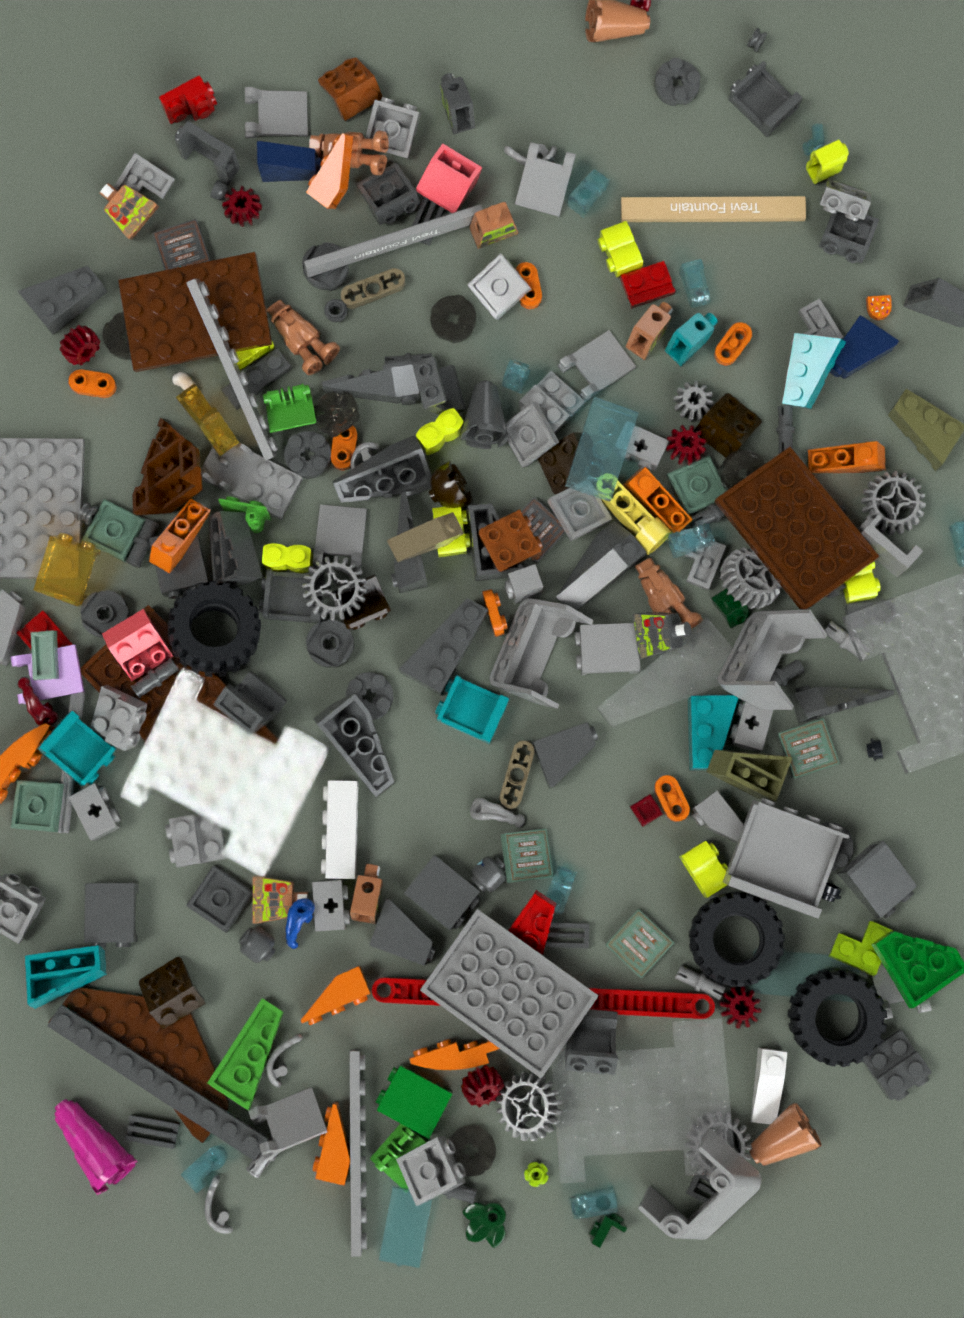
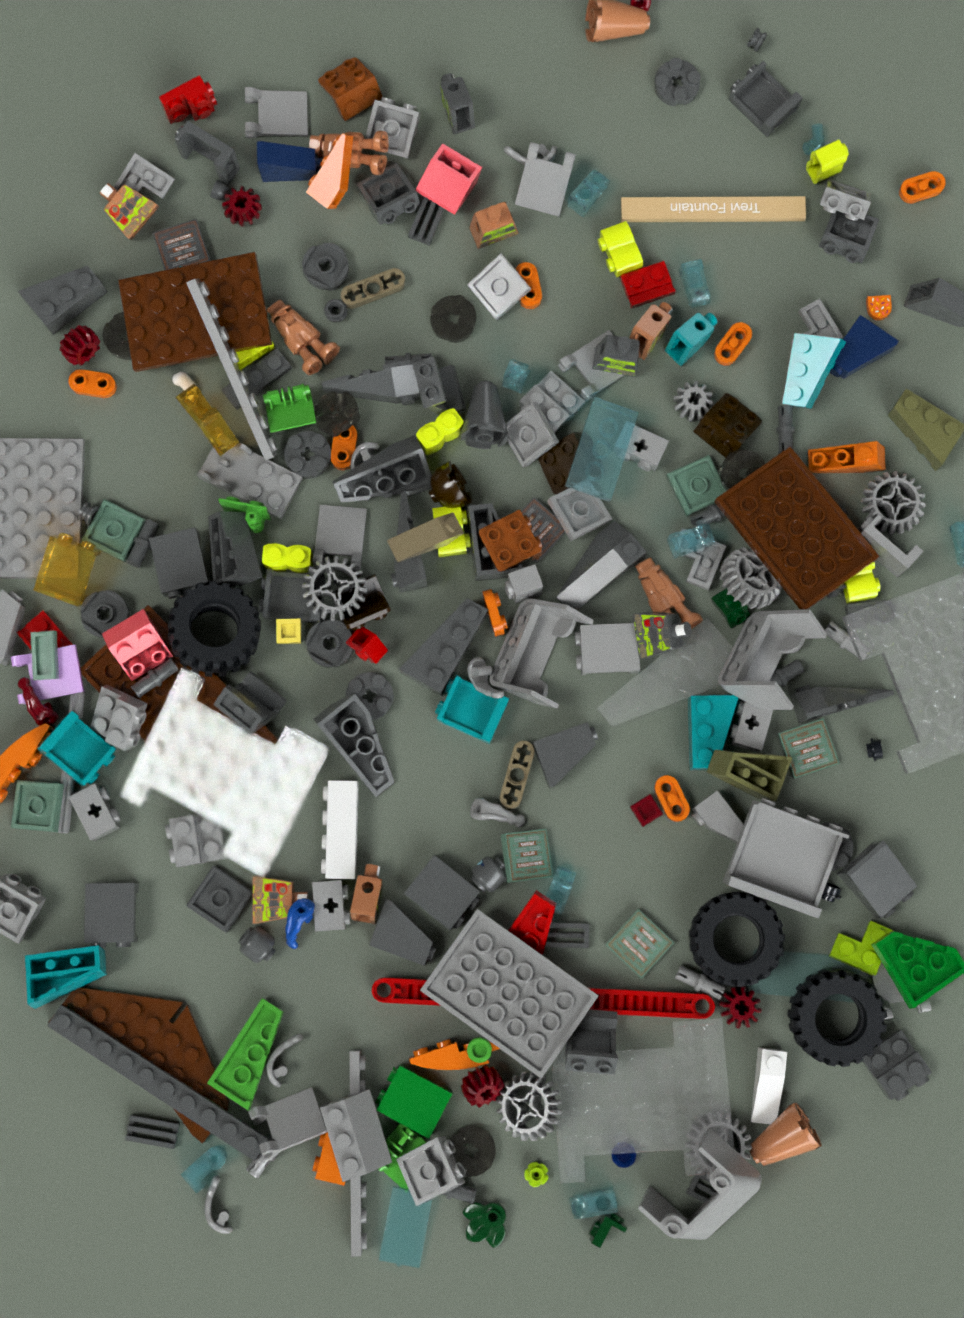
(94, 1148): dark pink cone -> none
(169, 473): reddish brown wedge -> none
(170, 993): dark brown bracket -> none
(178, 536): orange slope -> none
(288, 631): none -> light yellow tile
(342, 990): orange slope -> none
(356, 1135): none -> light grey slope
(367, 645): none -> red brick
(390, 241): light grey tile -> none
(478, 675): none -> light grey piece
(479, 1049): none -> bright green tile
(617, 355): none -> dark grey torso
(624, 1160): none -> clear blue plate
(648, 531): light yellow beam -> none
(657, 500): orange slope -> none
(686, 453): dark red gear -> none
(705, 868): neon yellow brick -> none
(920, 187): none -> orange plate

